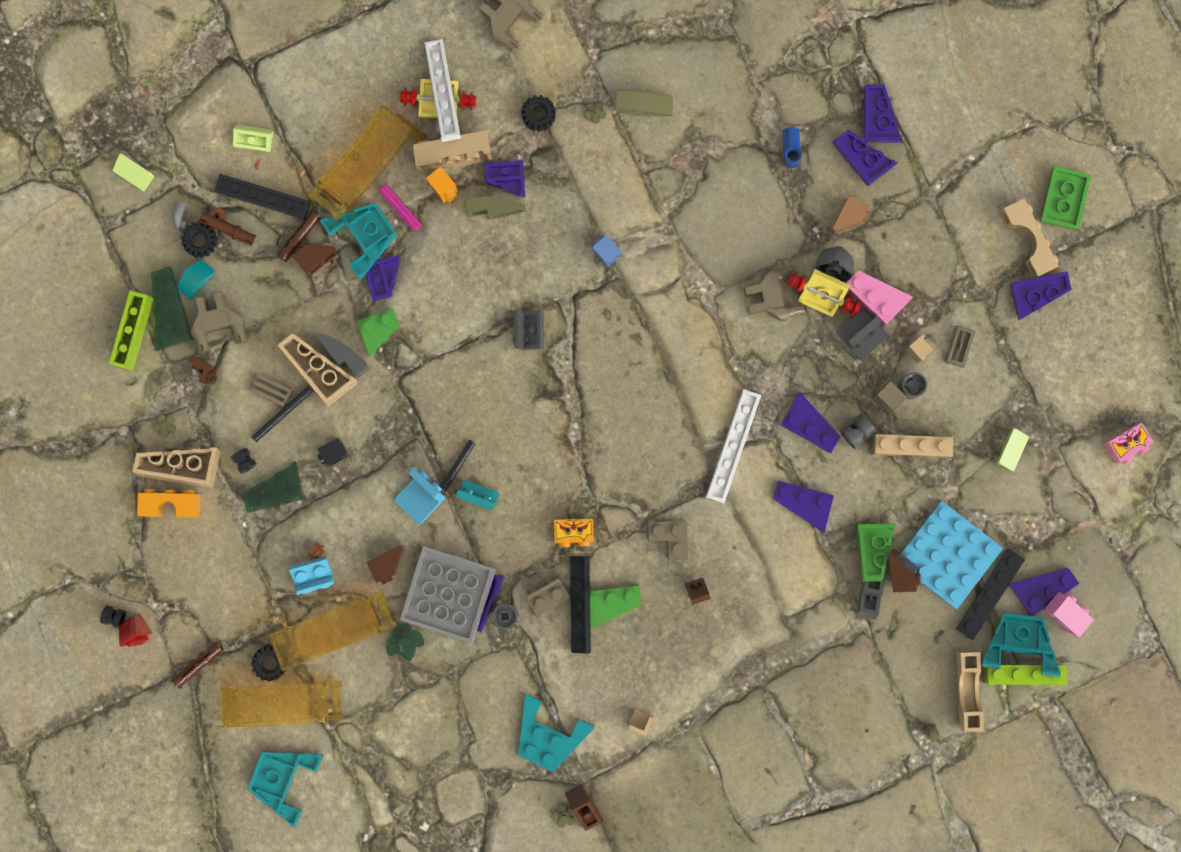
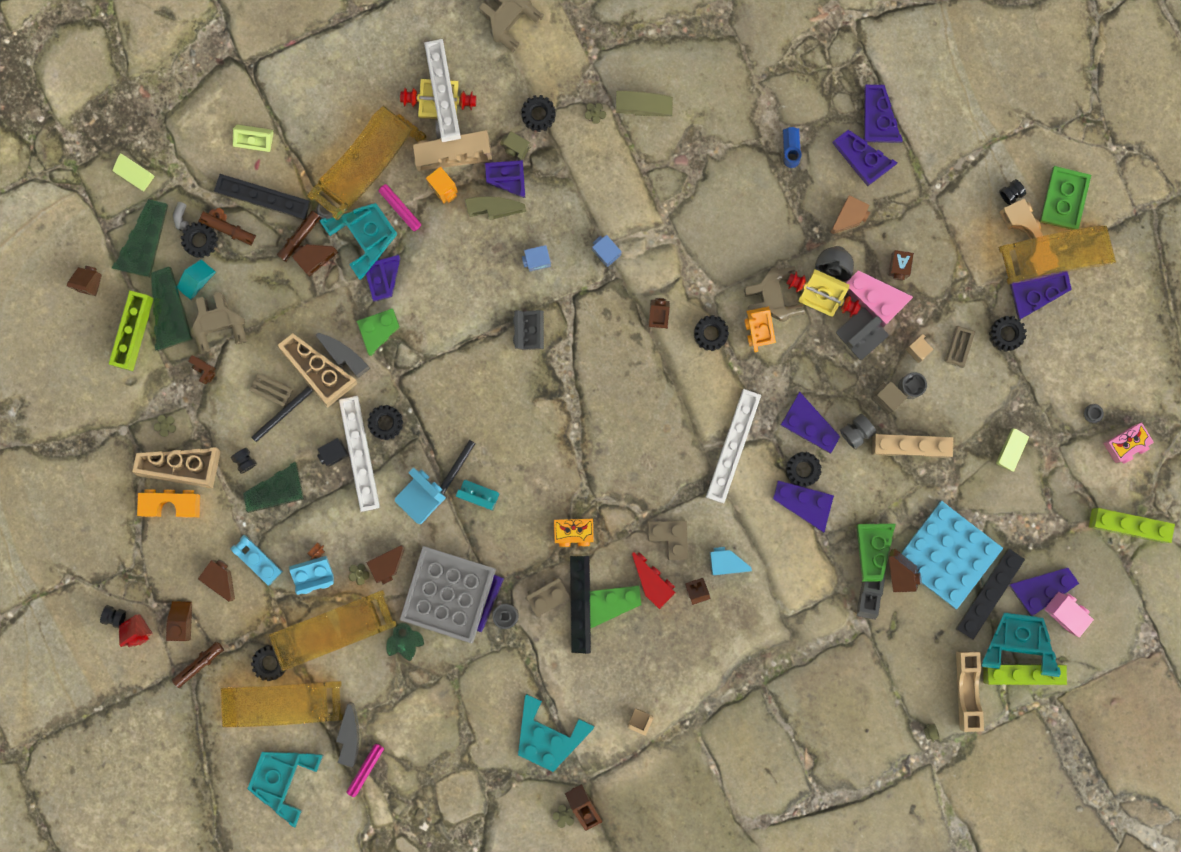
(85, 280): none -> reddish brown slope
(141, 248): none -> clear green wing
(179, 621): none -> reddish brown slope
(218, 579): none -> reddish brown slope
(257, 560): none -> medium azure plate
(349, 737): none -> dark grey slope
(358, 574): none -> olive plant
(359, 453): none -> white tile
(365, 770): none -> dark pink axle
(377, 414): none -> black tyre
(515, 145): none -> olive brick
(536, 258): none -> medium blue brick
(653, 586): none -> red slope
(659, 313): none -> reddish brown bracket
(711, 344): none -> black tyre
(726, 562): none -> medium azure slope
(760, 327): none -> light orange bracket
(815, 469): none -> black tyre
(900, 265): none -> reddish brown brick
(1011, 322): none -> black tyre
(1012, 192): none -> black wheel
(1059, 253): none -> clear yellow windscreen
(1093, 413): none -> dark grey plate
(1131, 525): none -> lime brick

